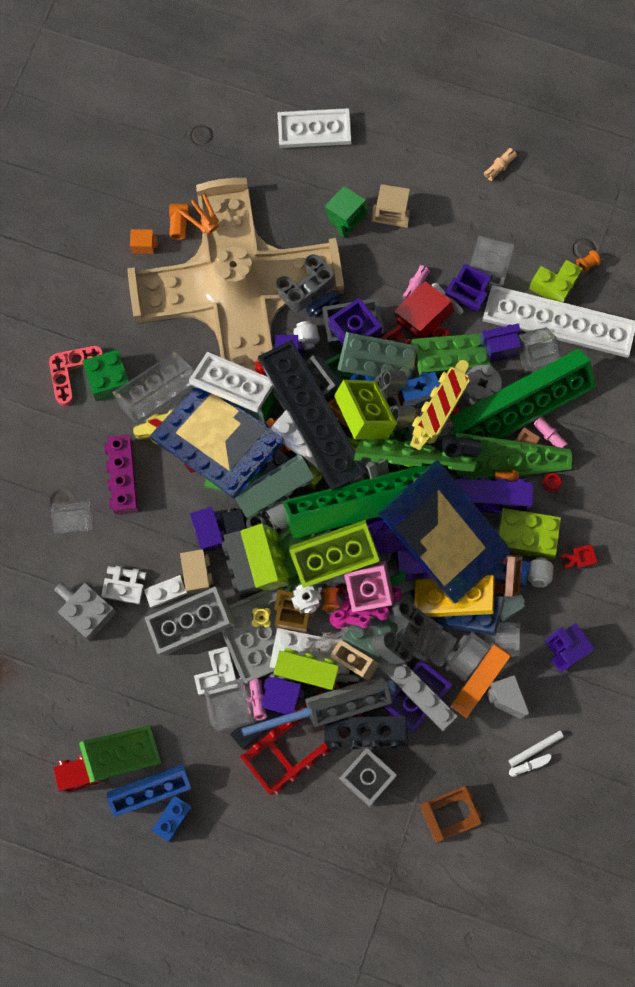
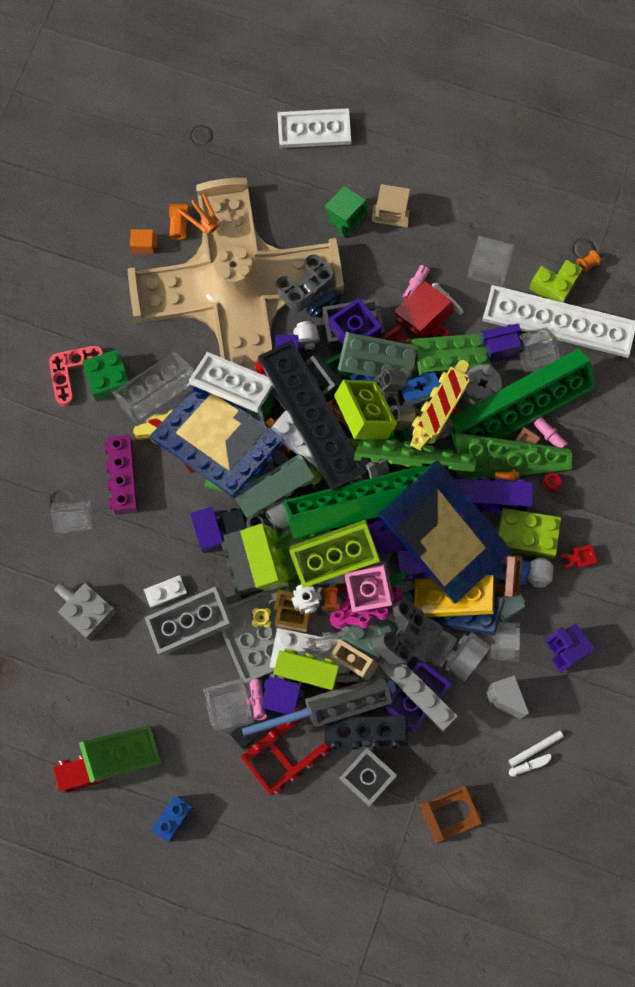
(120, 590): white plate -> none
(148, 790): blue brick -> none
(195, 571): tan brick -> none
(221, 673): white plate -> none
(460, 447): black piece -> none
(469, 288): dark purple plate -> none
(480, 680): orange tile -> none
(500, 164): light nougat pin -> none

